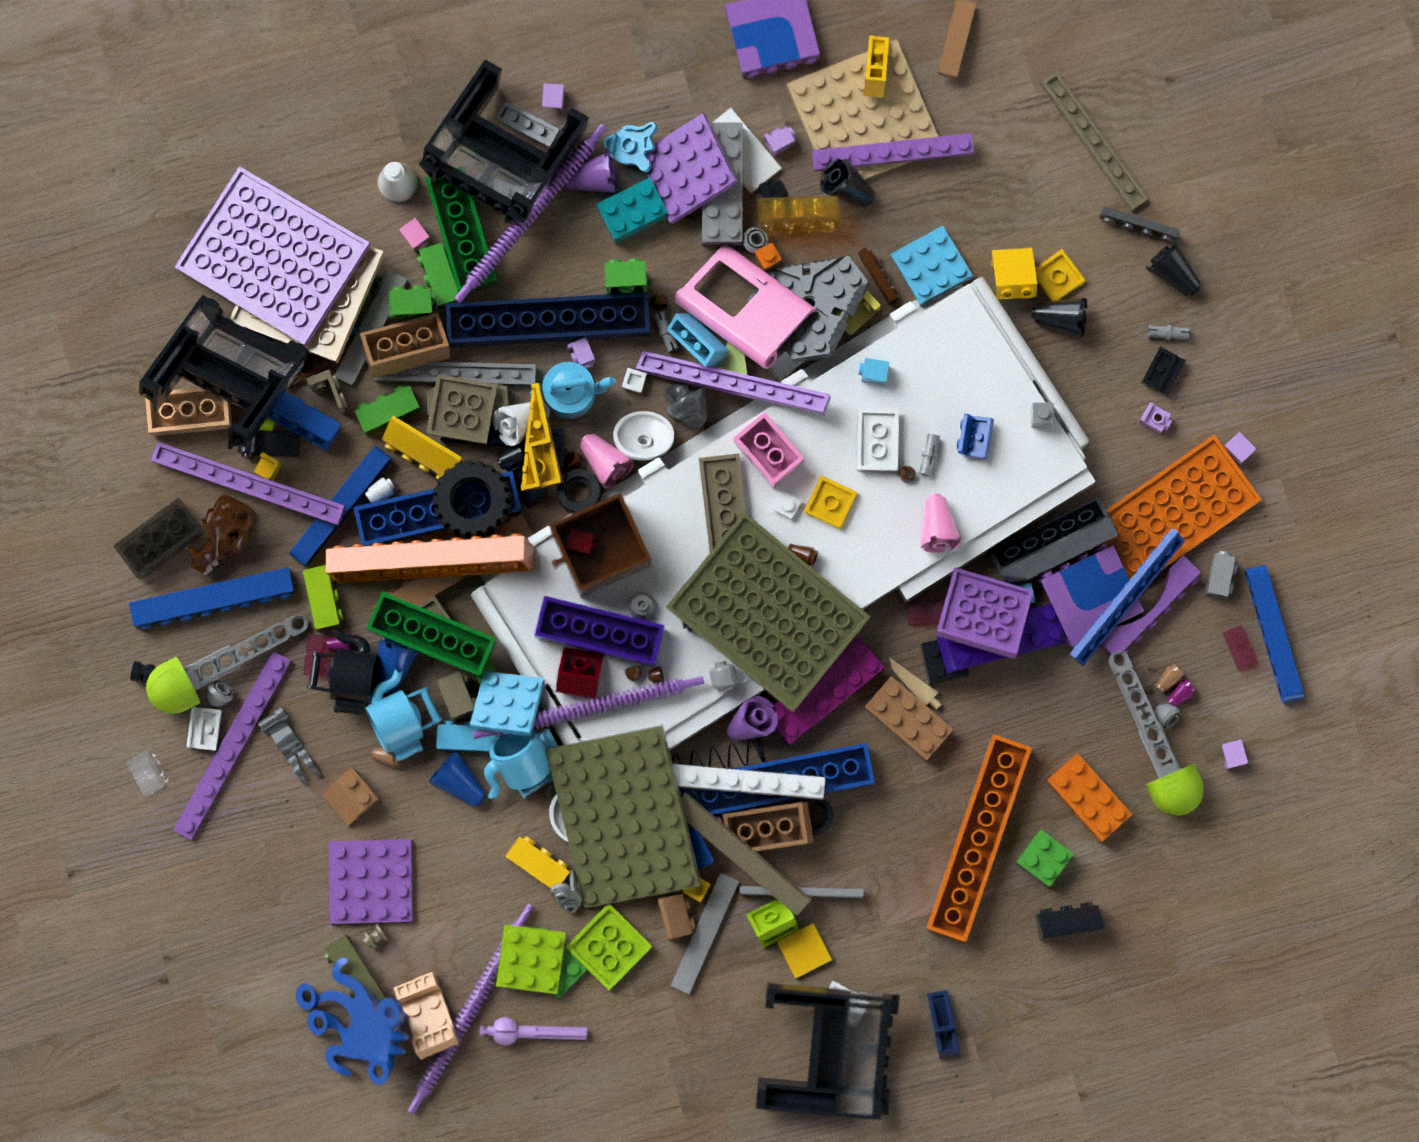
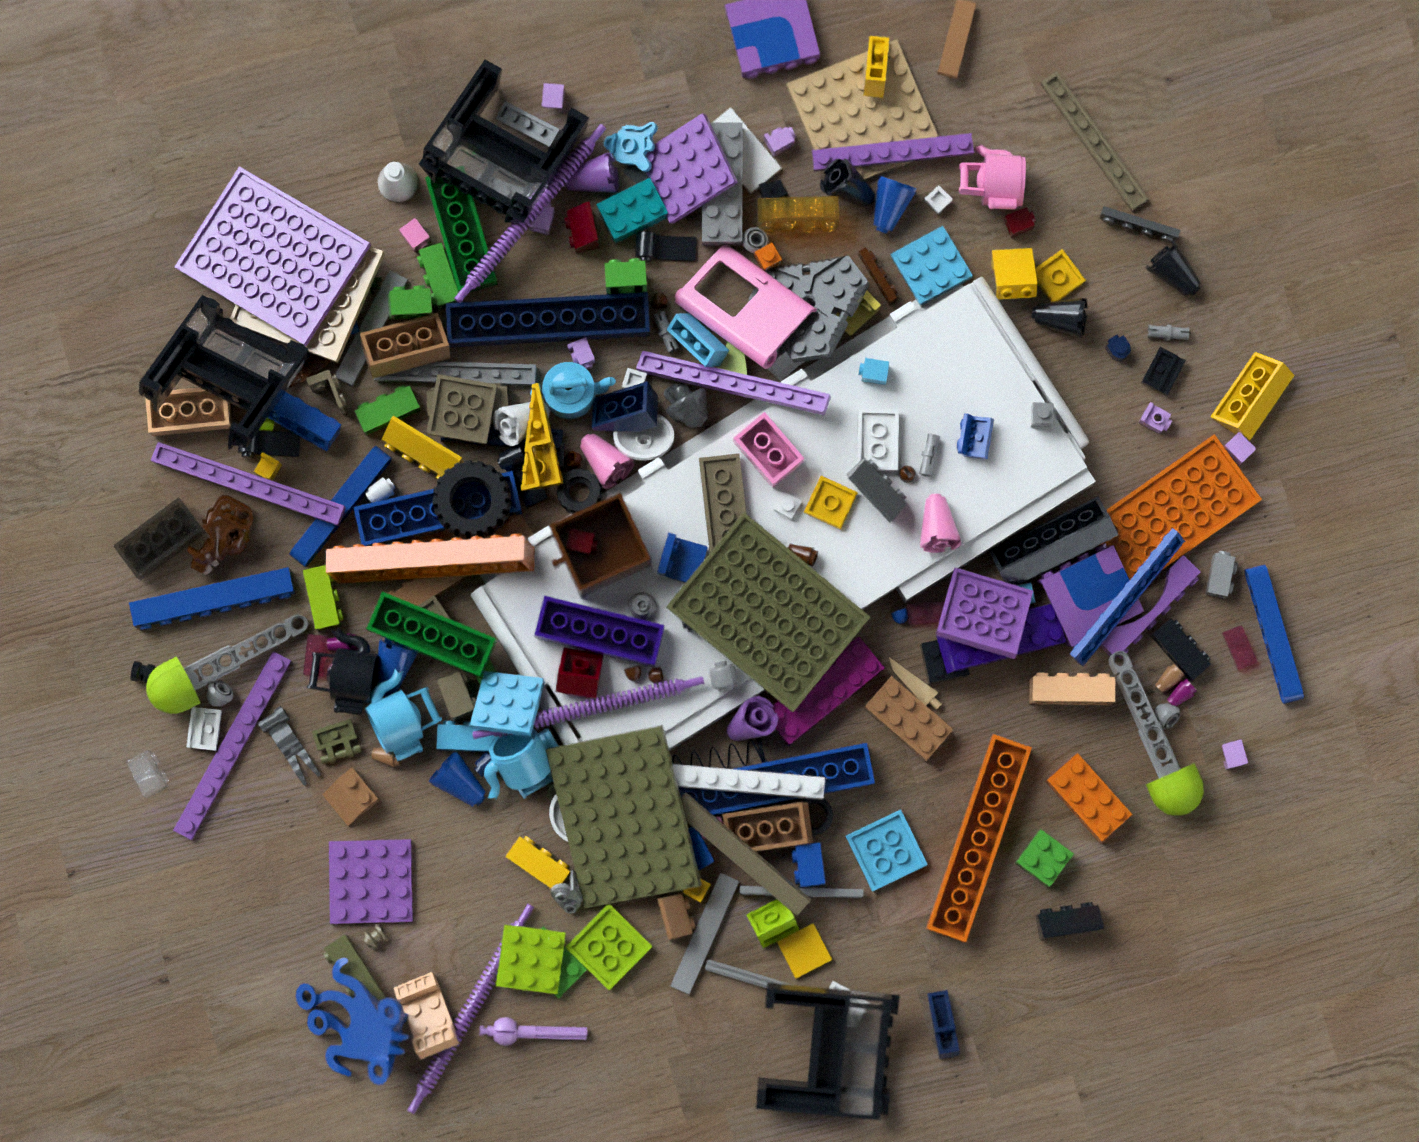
(334, 735): none -> olive plate
(481, 763): none -> dark blue plate
(544, 221): none -> lavender brick
(582, 228): none -> dark red slope
(626, 409): none -> dark blue slope
(670, 248): none -> black door
(680, 558): none -> blue bracket
(740, 974): none -> light grey axle
(809, 865): none -> blue brick
(877, 489): none -> dark grey slope
(886, 850): none -> medium azure plate
(891, 203): none -> blue cone
(900, 616): none -> blue hinge
(938, 199): none -> white plate
(998, 180): none -> bright pink piece
(1019, 222): none -> dark red brick
(1071, 690): none -> light nougat brick
(1118, 348): none -> dark blue plate
(1181, 649): none -> black brick
(1253, 395): none -> yellow slope

